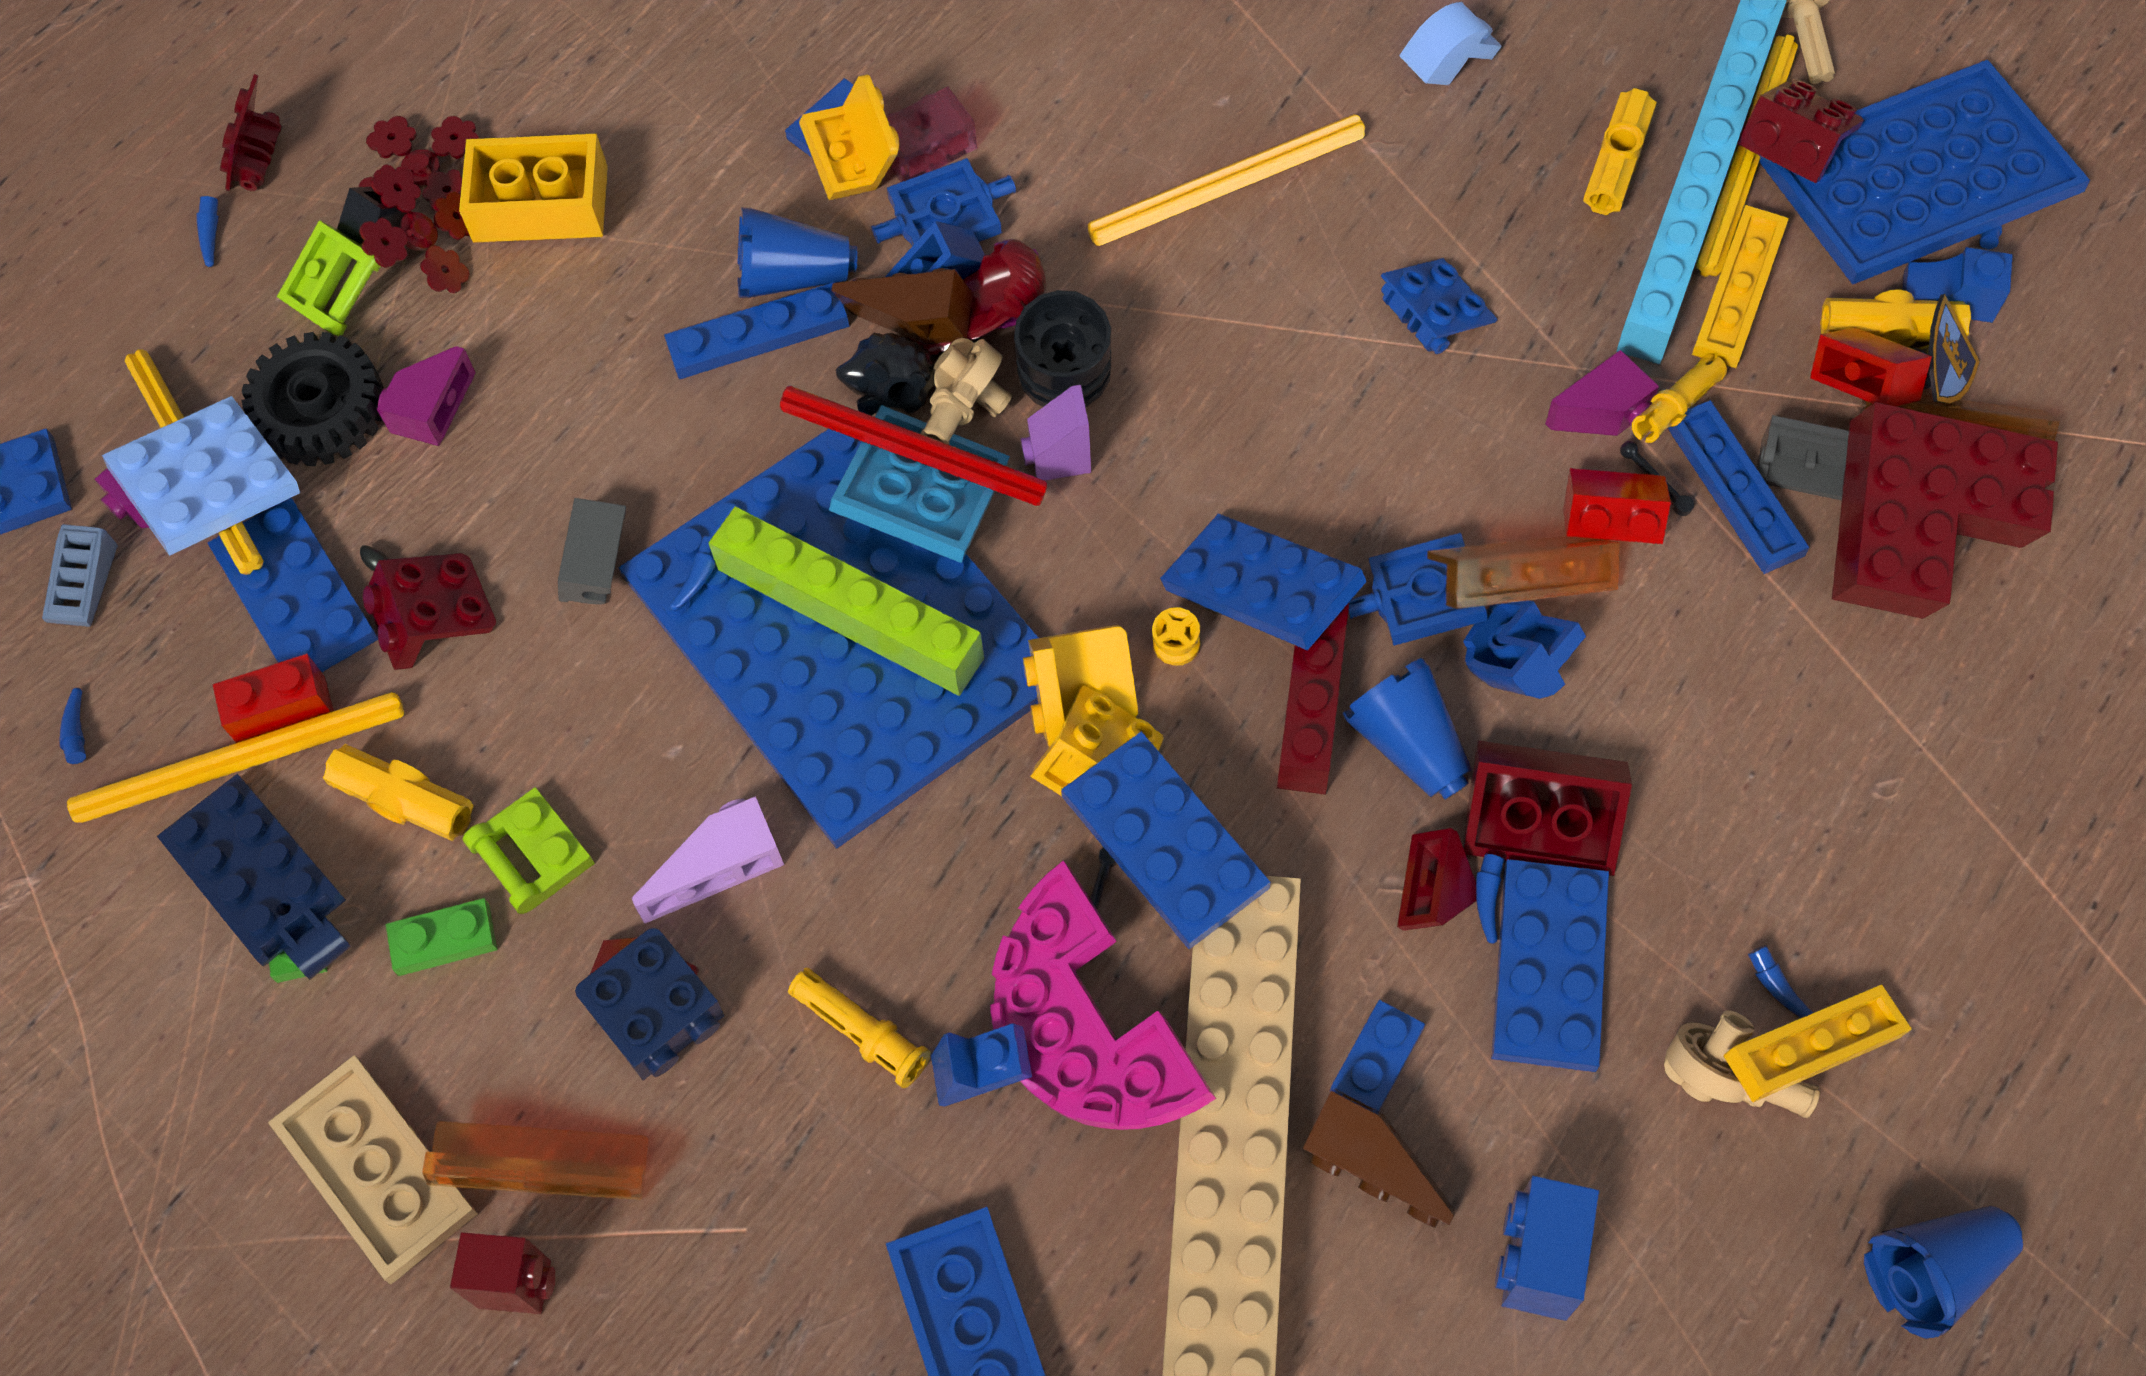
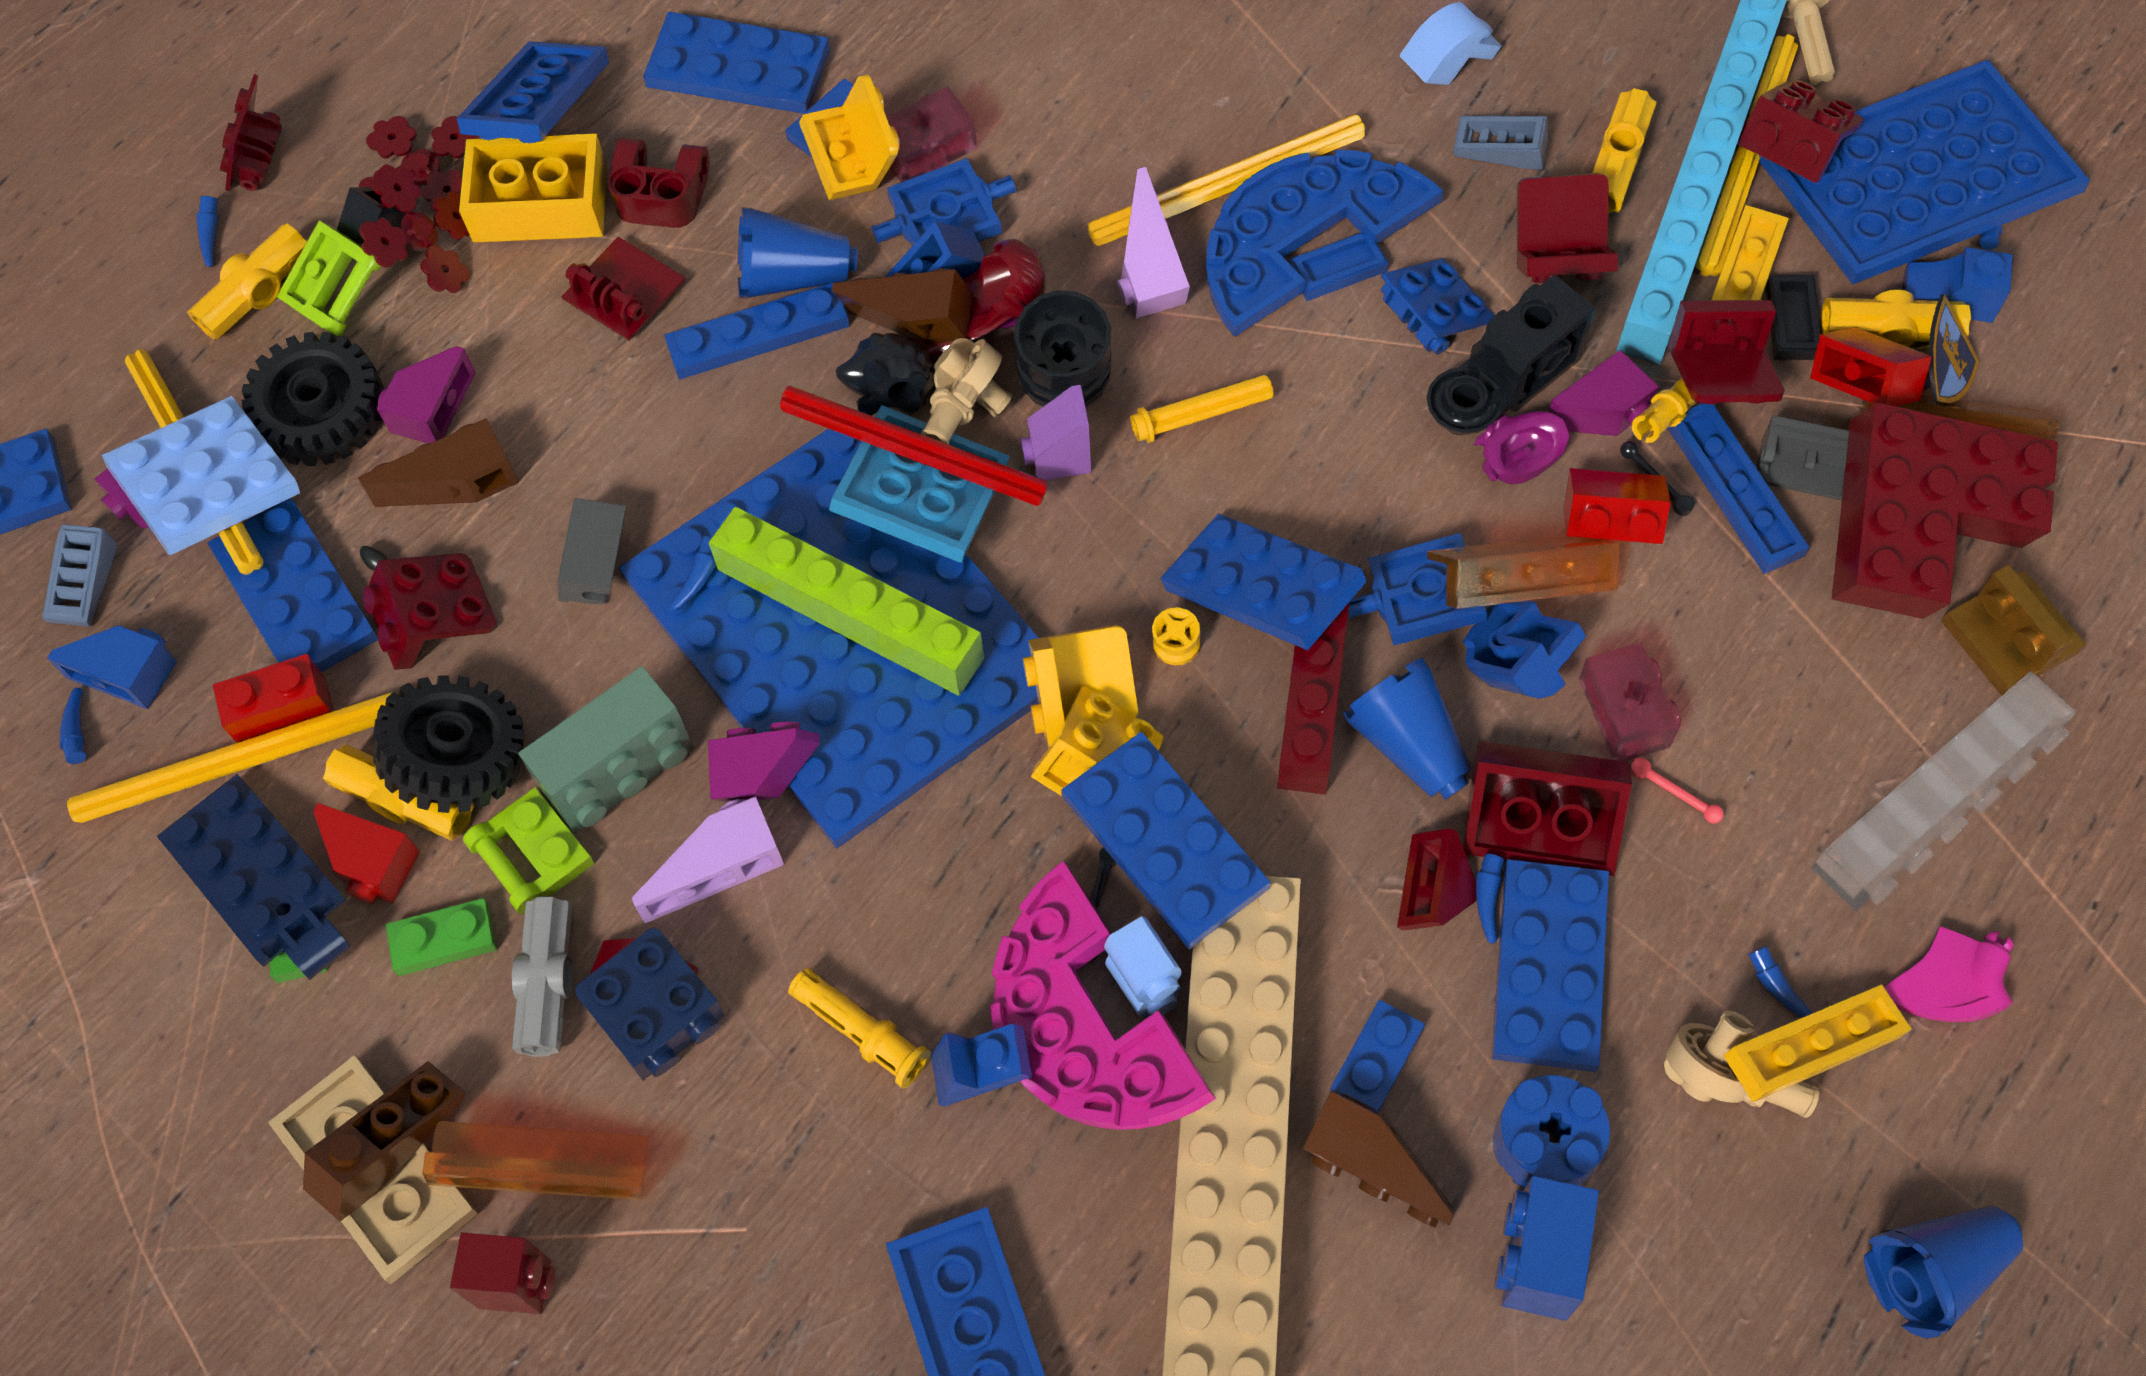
(118, 663): none -> blue slope
(248, 282): none -> yellow piece
(365, 854): none -> red slope
(378, 1141): none -> reddish brown slope
(447, 743): none -> black wheel
(448, 471): none -> reddish brown slope
(533, 91): none -> blue plate
(542, 977): none -> light grey piece
(607, 750): none -> sand green brick
(621, 287): none -> dark red hinge
(657, 194): none -> dark red piece
(737, 62): none -> blue plate
(758, 763): none -> magenta slope
(1143, 968): none -> light blue brick
(1151, 266): none -> lavender slope
(1201, 407): none -> yellow axle
(1289, 207): none -> blue plate
(1339, 265): none -> blue tile
(1514, 358): none -> black brick
(1515, 154): none -> sand blue slope
(1522, 446): none -> magenta hat
(1564, 227): none -> dark red bracket
(1573, 1115): none -> blue brick
(1626, 726): none -> clear pink brick
(1642, 769): none -> coral hinge
(1723, 351): none -> dark red bracket
(1797, 316): none -> black tile
(1943, 791): none -> clear brick
(1956, 979): none -> dark pink arm
(2012, 629): none -> pearl gold bracket

